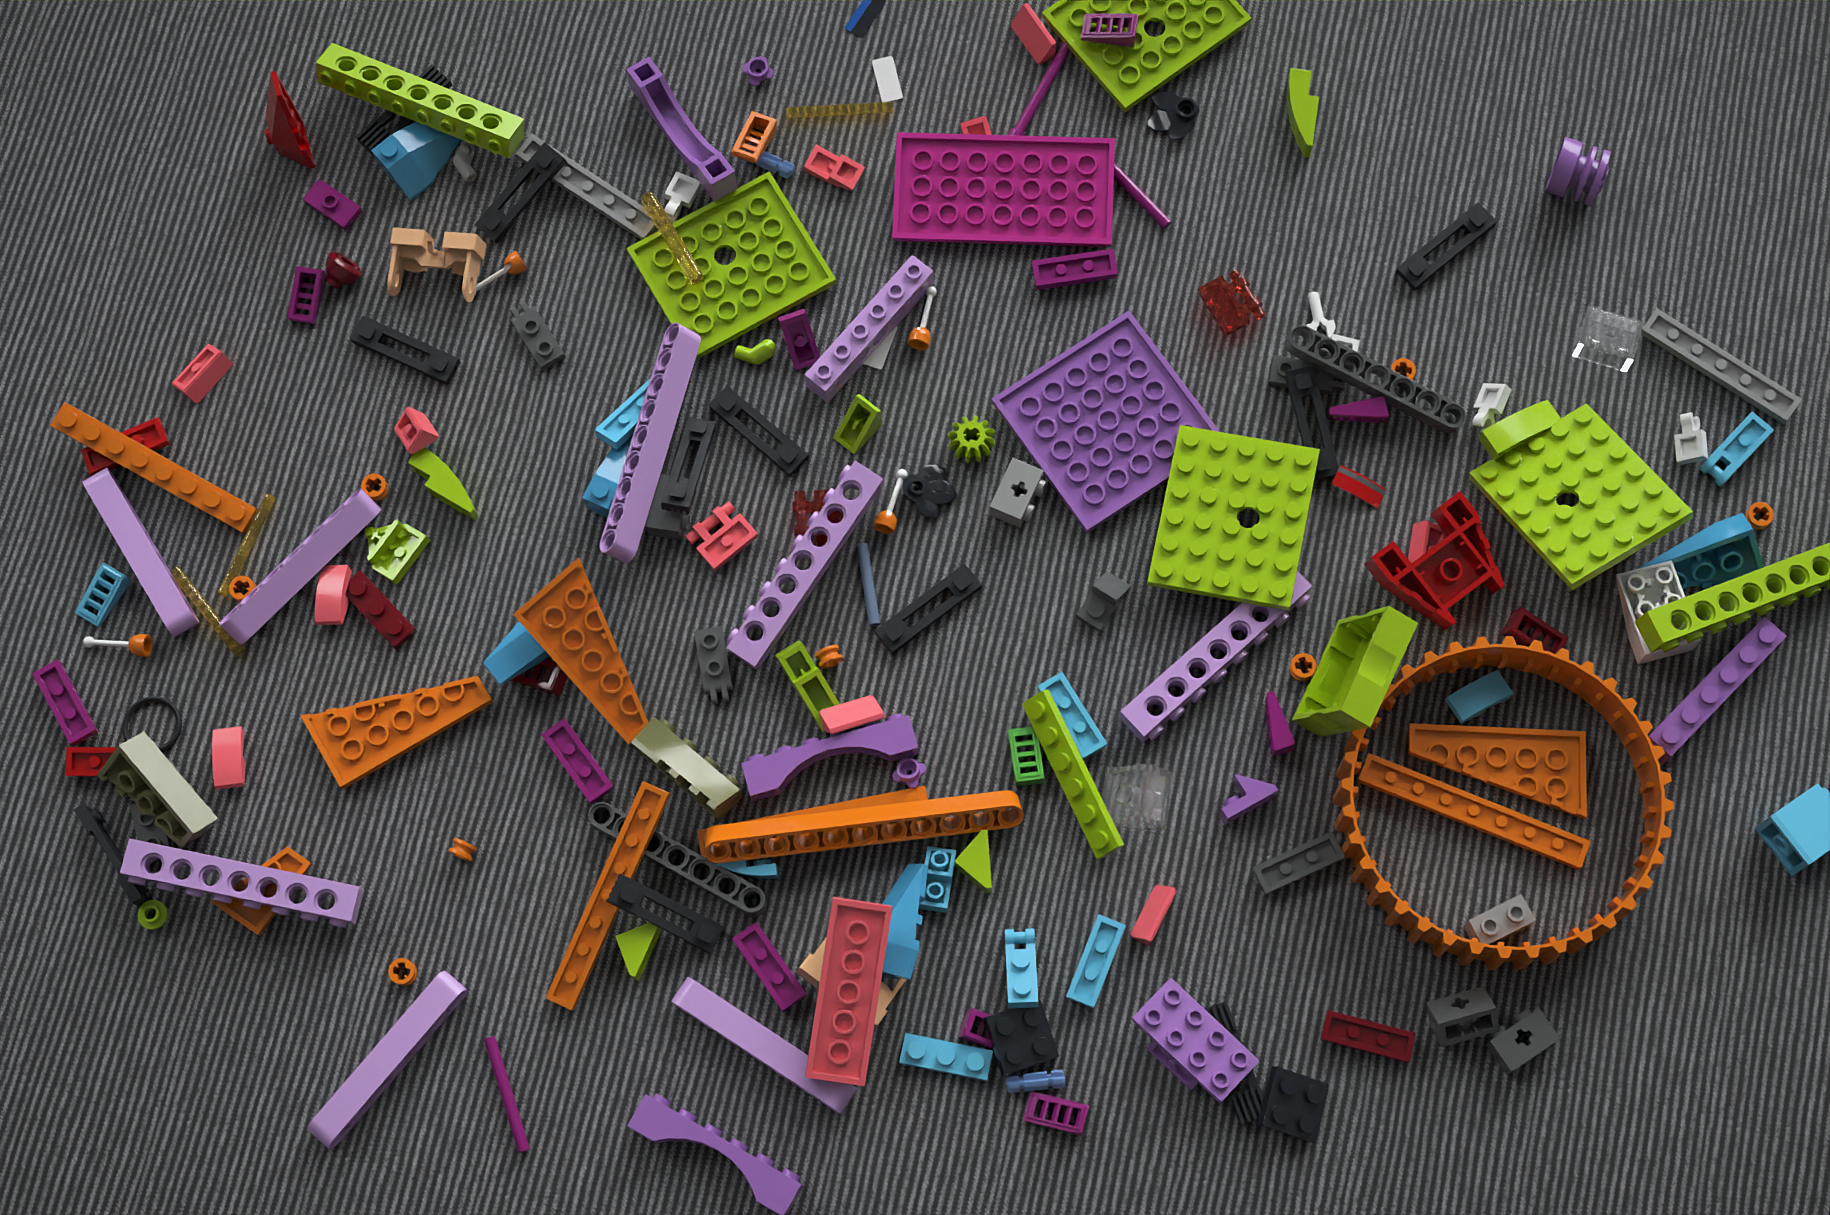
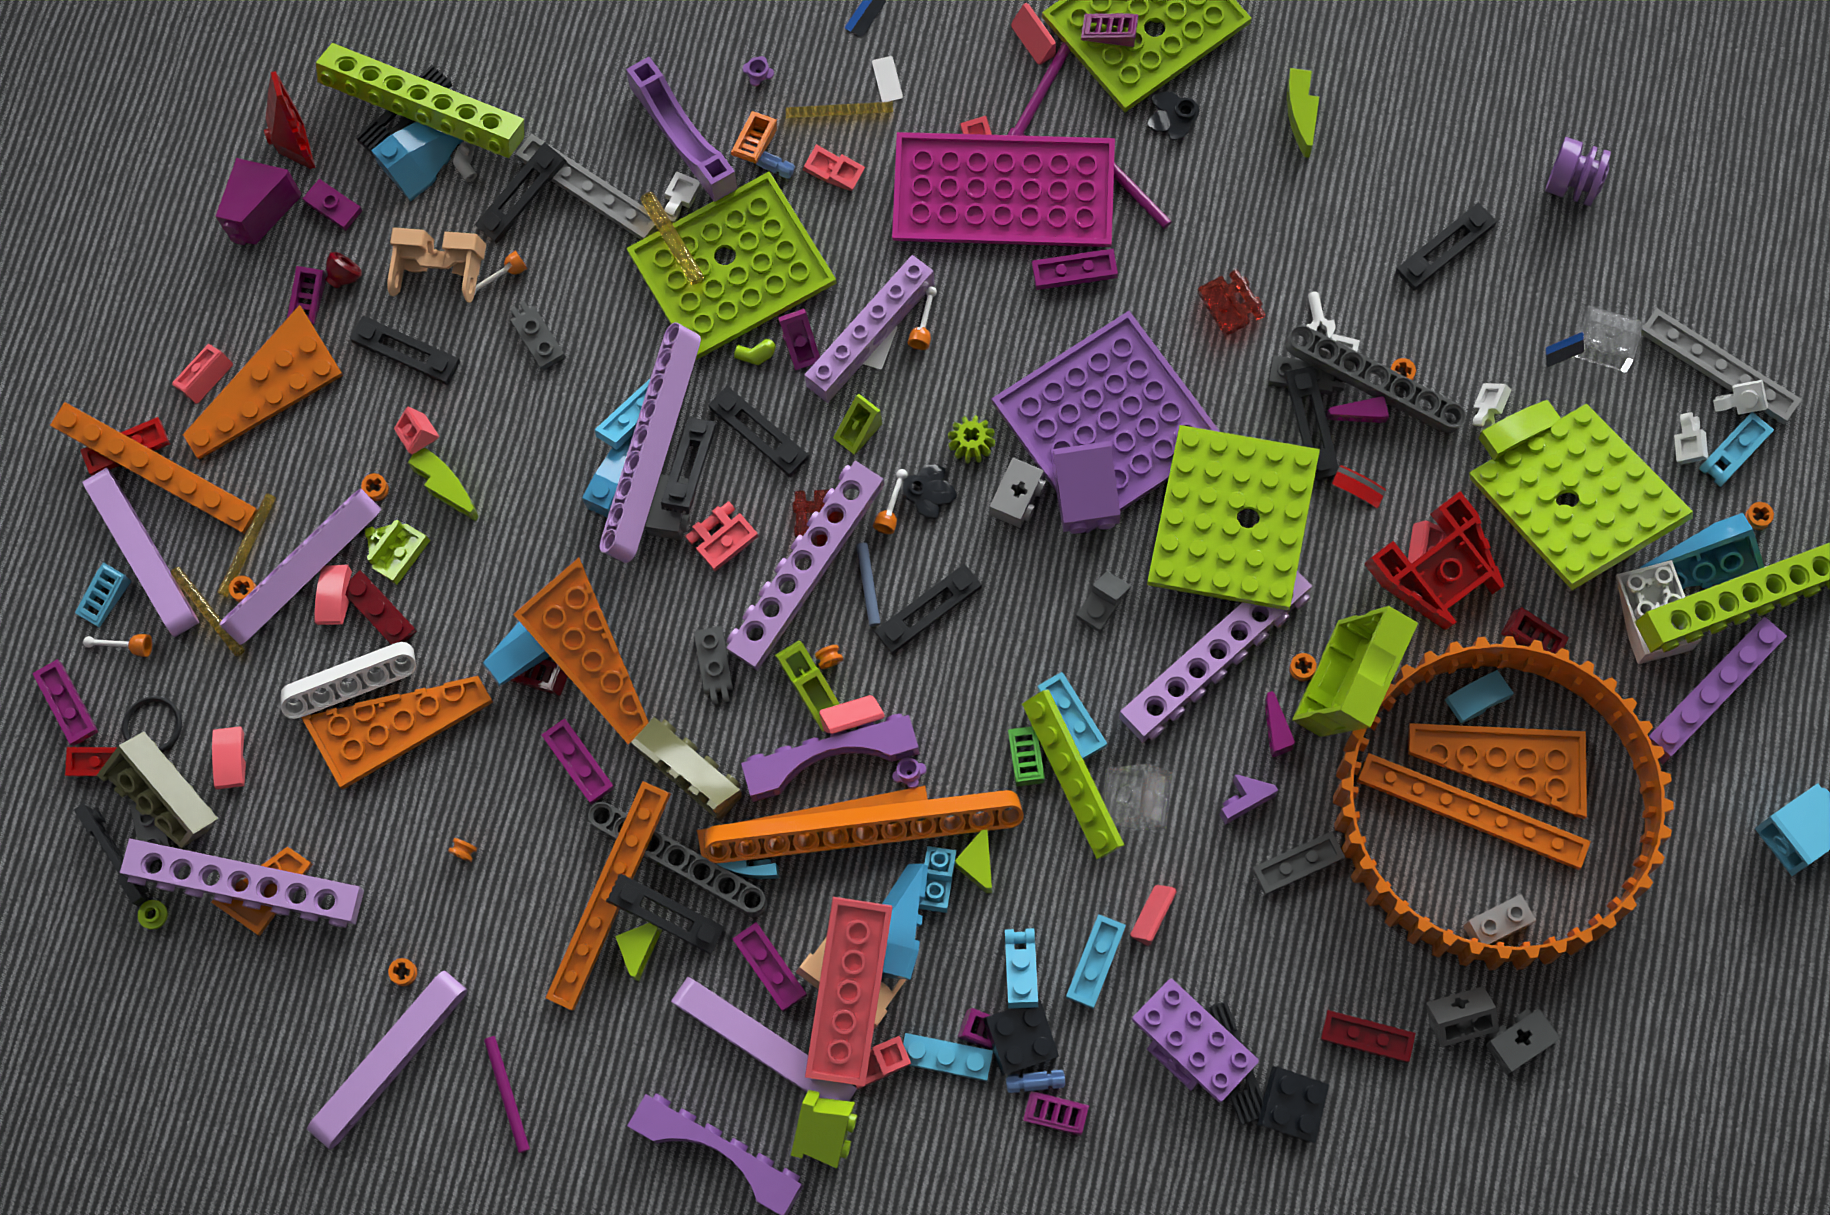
(255, 200): none -> magenta slope
(276, 377): none -> orange wing
(339, 691): none -> white beam
(824, 1129): none -> lime hips
(886, 1060): none -> coral slope
(1086, 487): none -> medium lavender slope
(1565, 349): none -> black sticker
(1747, 398): none -> white plate

